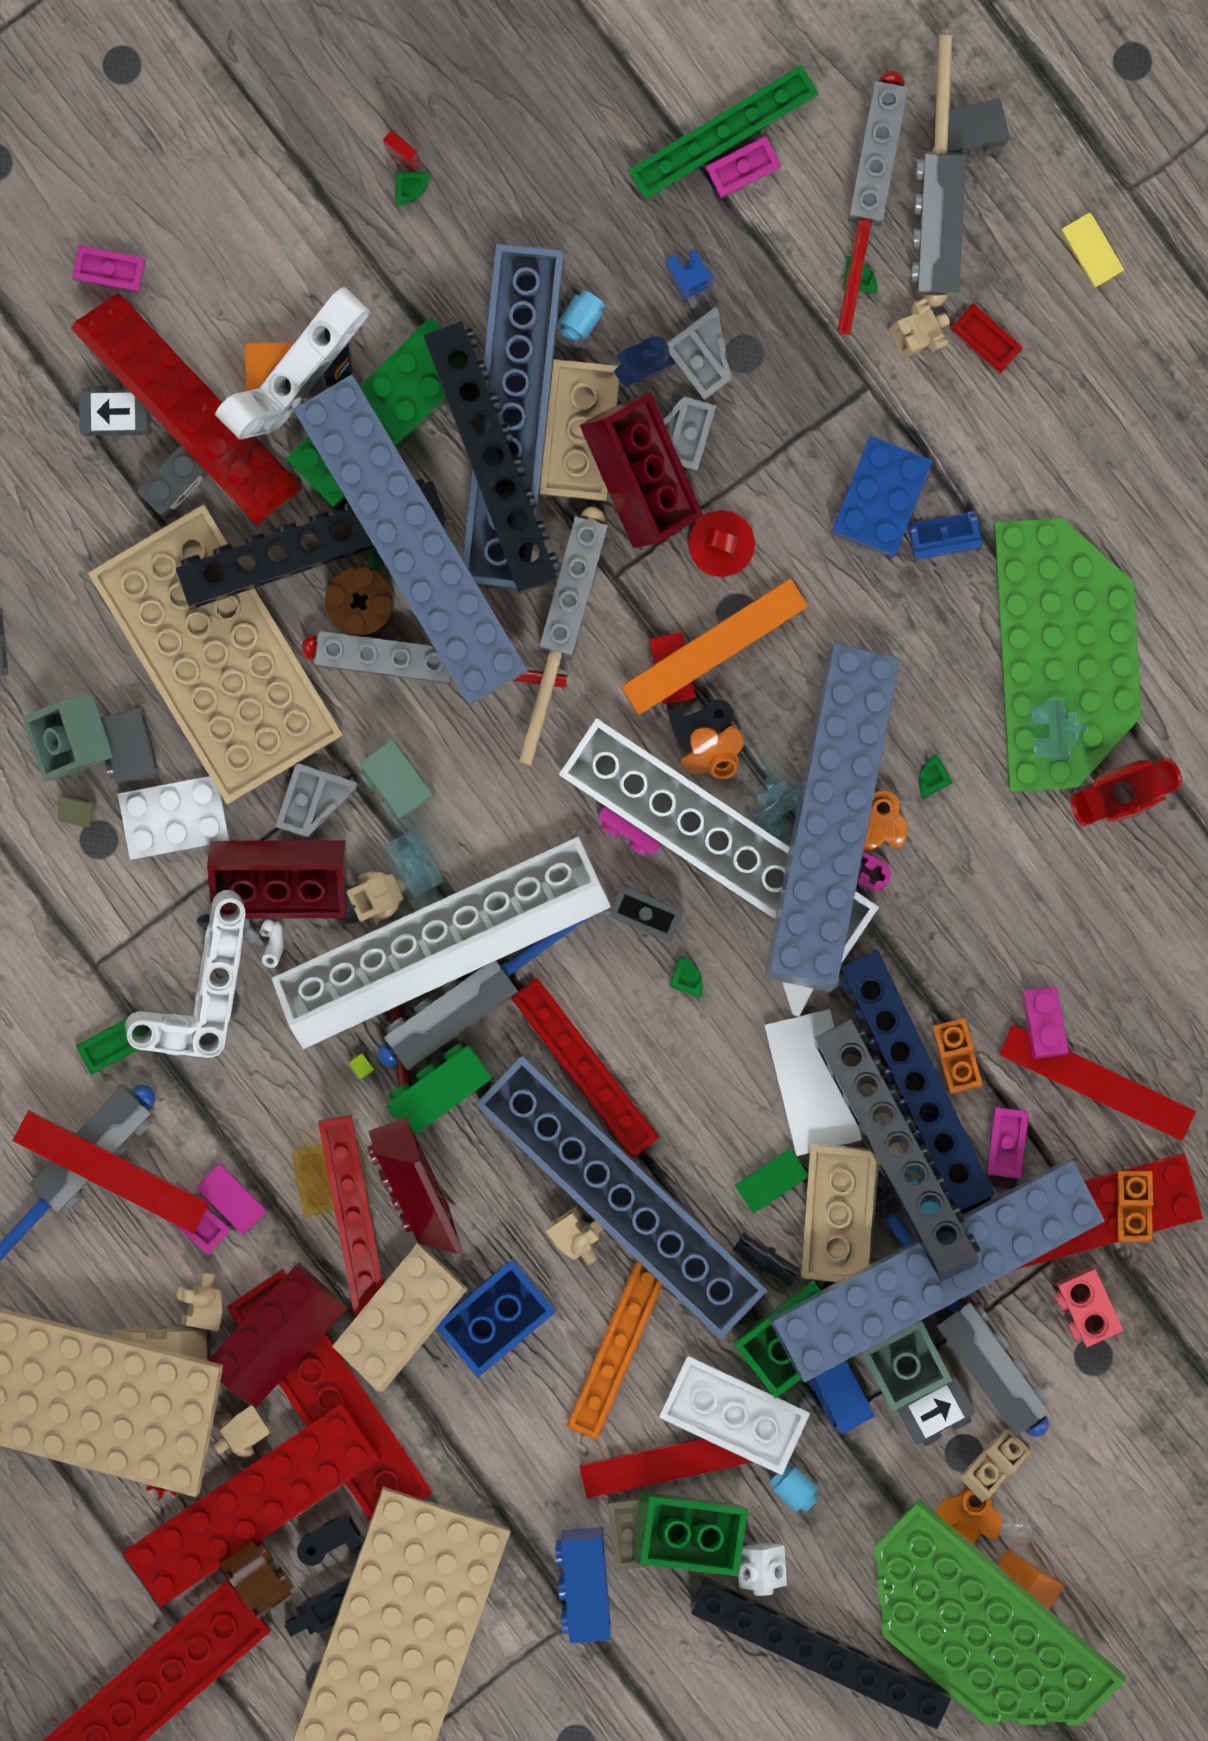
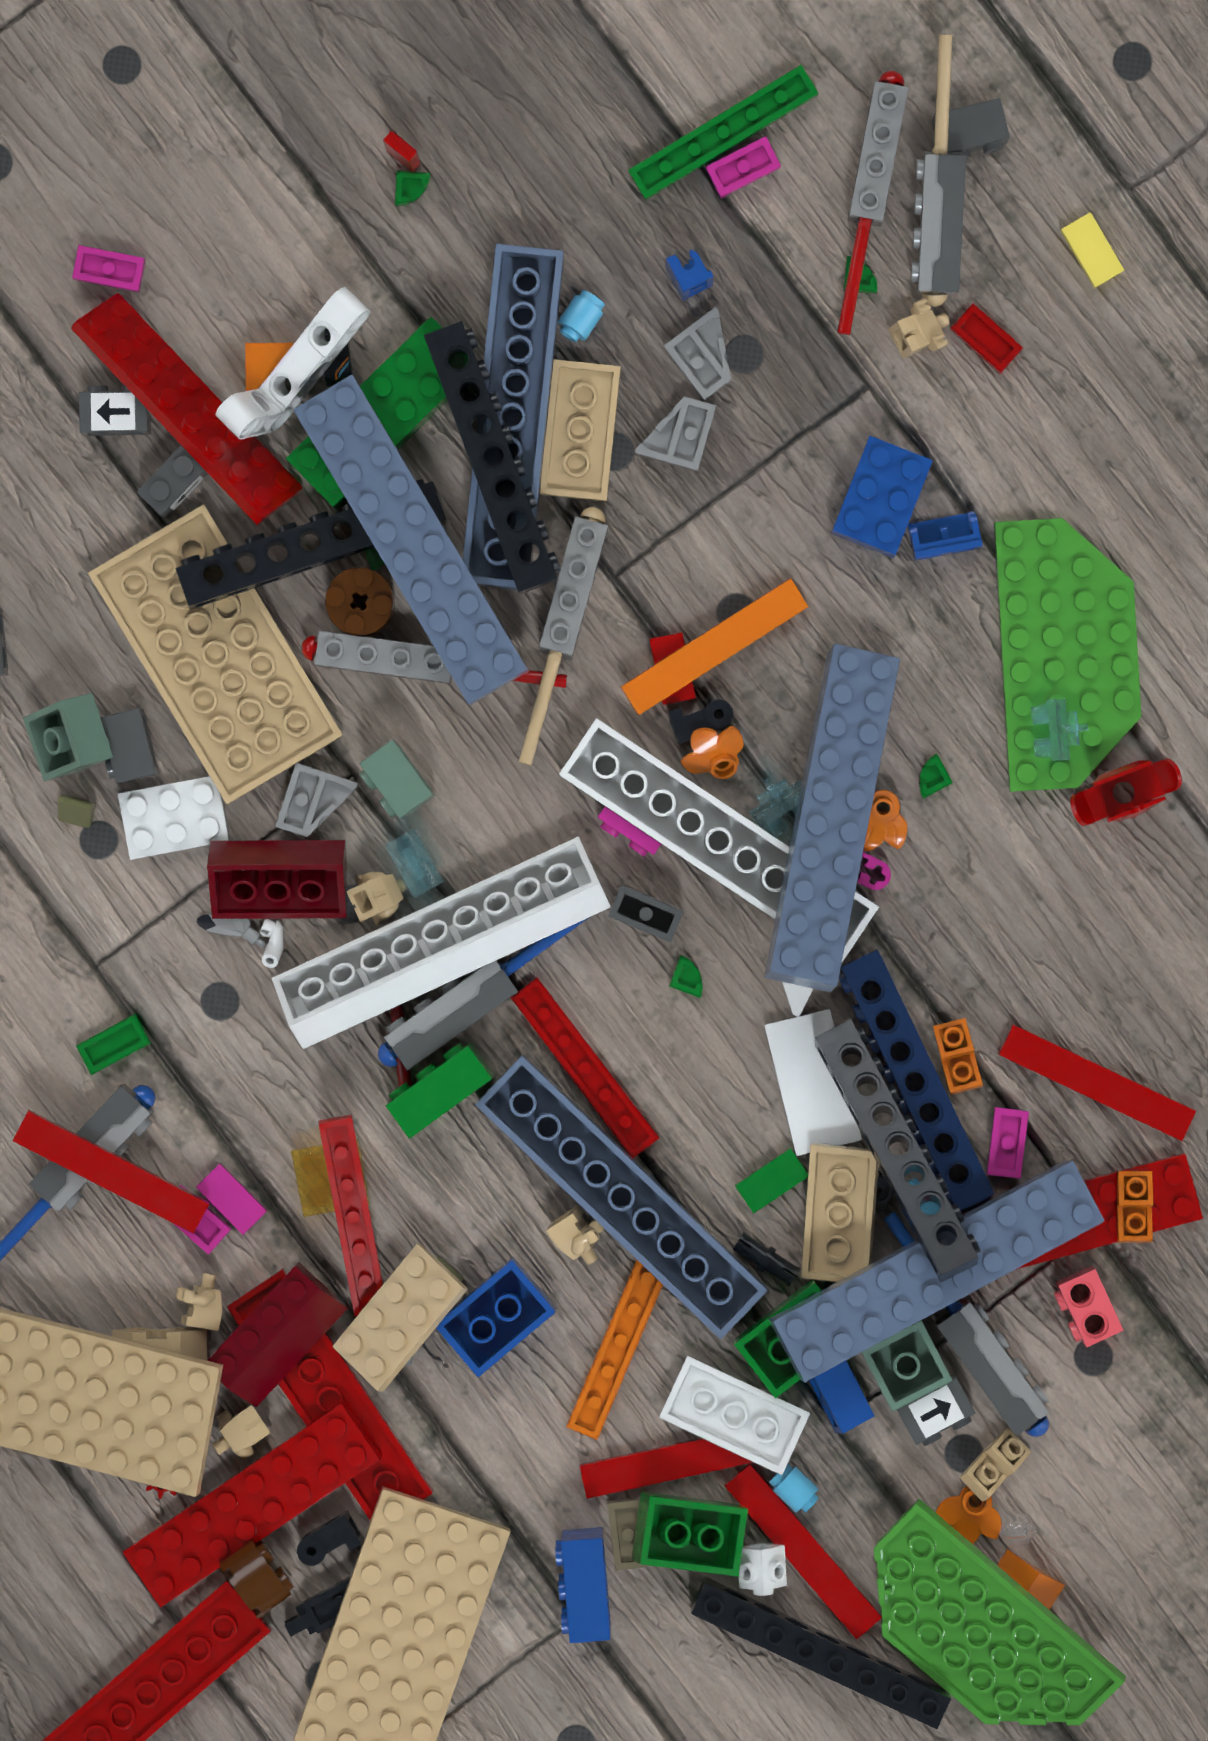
(214, 998): white beam -> none
(361, 1066): lime piece -> none
(413, 1185): dark red slope -> none
(641, 471): dark red slope -> none
(643, 361): dark blue hips -> none
(721, 543): red tile -> none
(803, 1551): none -> red tile
(1045, 1022): dark pink plate -> none

